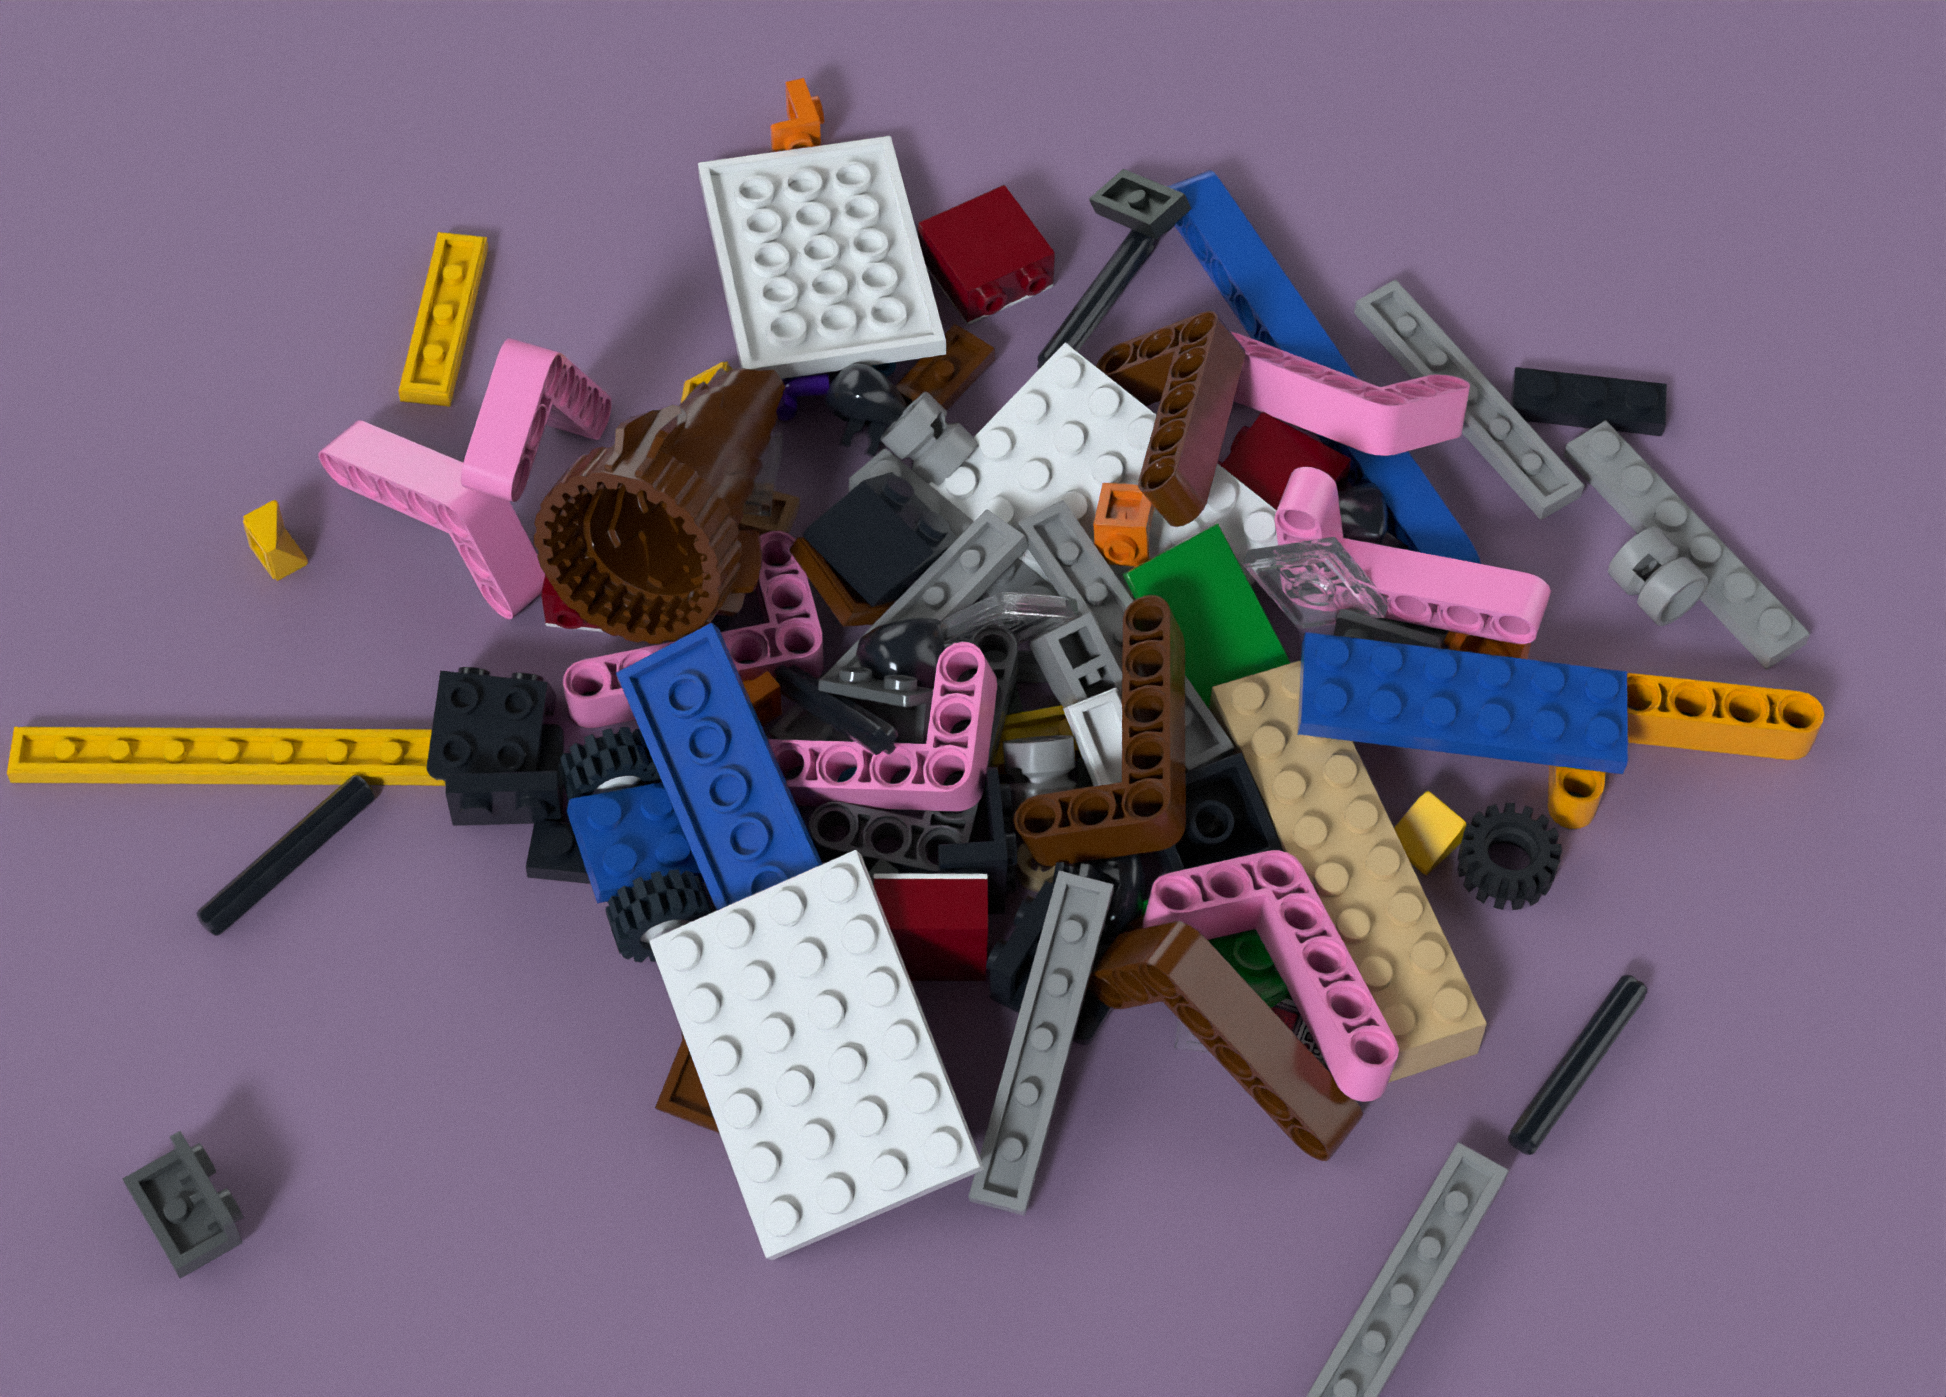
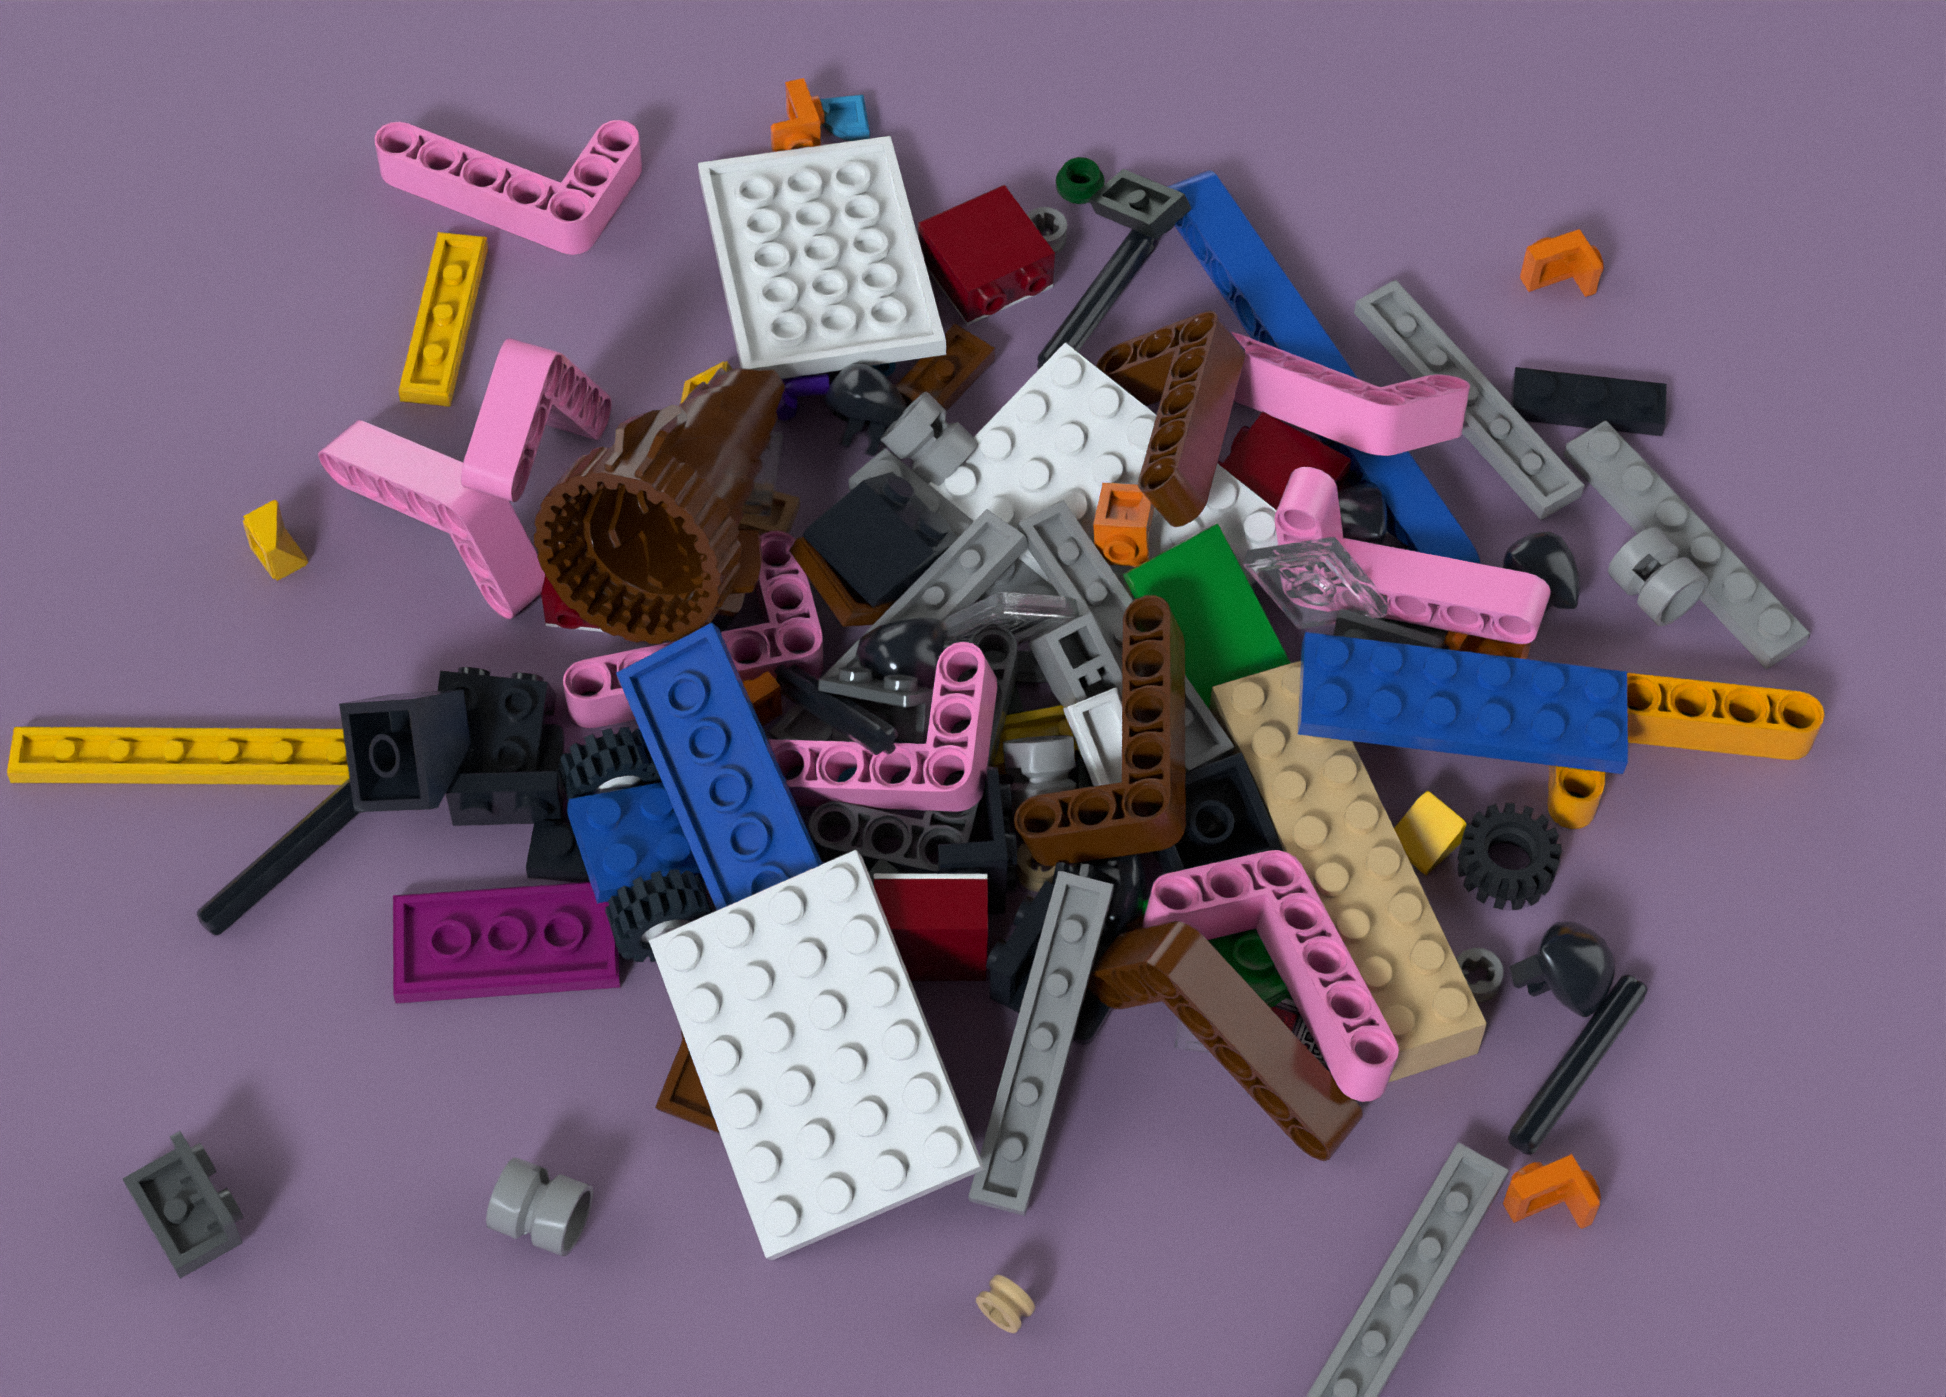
(404, 748): none -> black slope
(501, 943): none -> magenta tile
(545, 1208): none -> light grey wheel
(548, 212): none -> bright pink beam
(846, 117): none -> dark azure tile
(1005, 1304): none -> tan bush
(1054, 220): none -> light grey bush
(1079, 180): none -> dark green plate
(1480, 957): none -> light grey bush
(1541, 1187): none -> orange bracket
(1551, 560): none -> black piece
(1560, 259): none -> orange bracket
(1572, 965): none -> black piece

